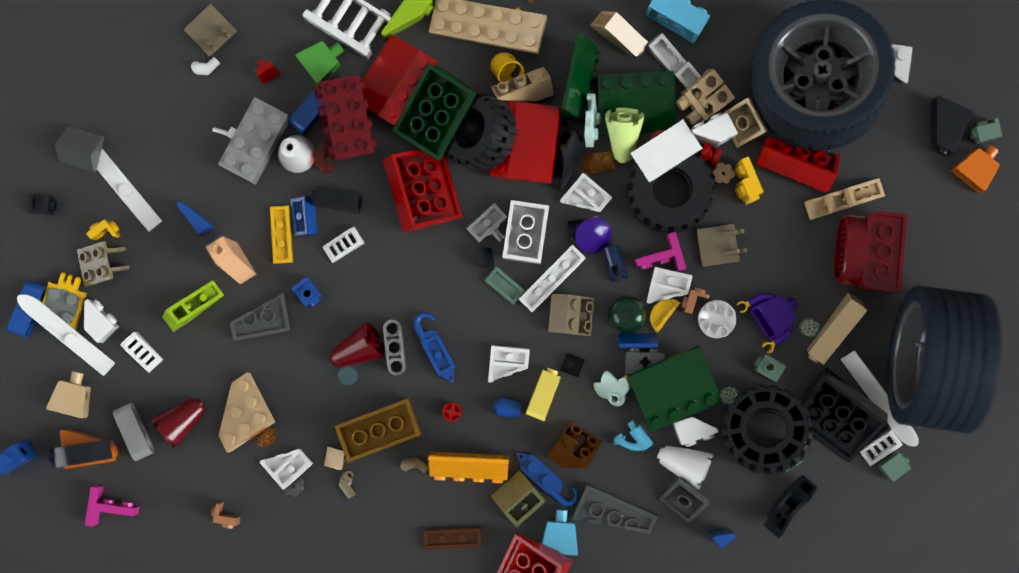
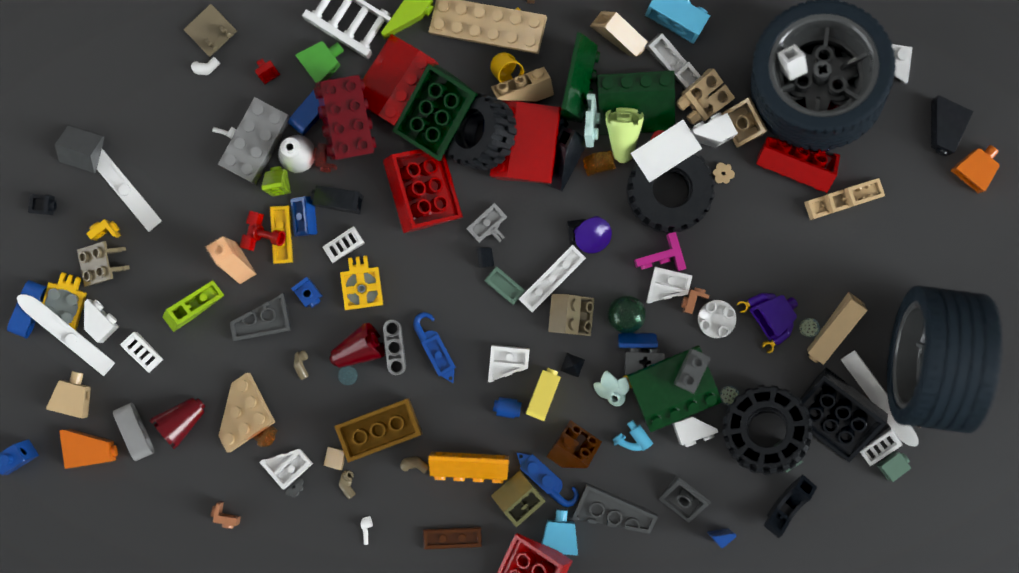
(80, 453): black arch -> none
(96, 505): dark pink bracket -> none
(199, 223): blue slope -> none
(256, 232): none -> red bar
(276, 182): none -> lime slope
(298, 364): none -> dark tan arm
(361, 285): none -> yellow piece
(366, 522): none -> white hand
(450, 414): red wheel -> none
(525, 232): white brick -> none
(586, 194): white wing -> none
(613, 258): dark blue hinge -> none
(661, 312): yellow tile -> none
(686, 463): white cone -> none
(692, 370): none -> dark grey brick
(710, 154): red wheel -> none
(719, 245): dark tan plate -> none
(749, 187): yellow plate -> none
(768, 367): sand green brick -> none
(792, 62): none -> white brick
(871, 251): dark red brick -> none
(985, 131): sand green brick -> none

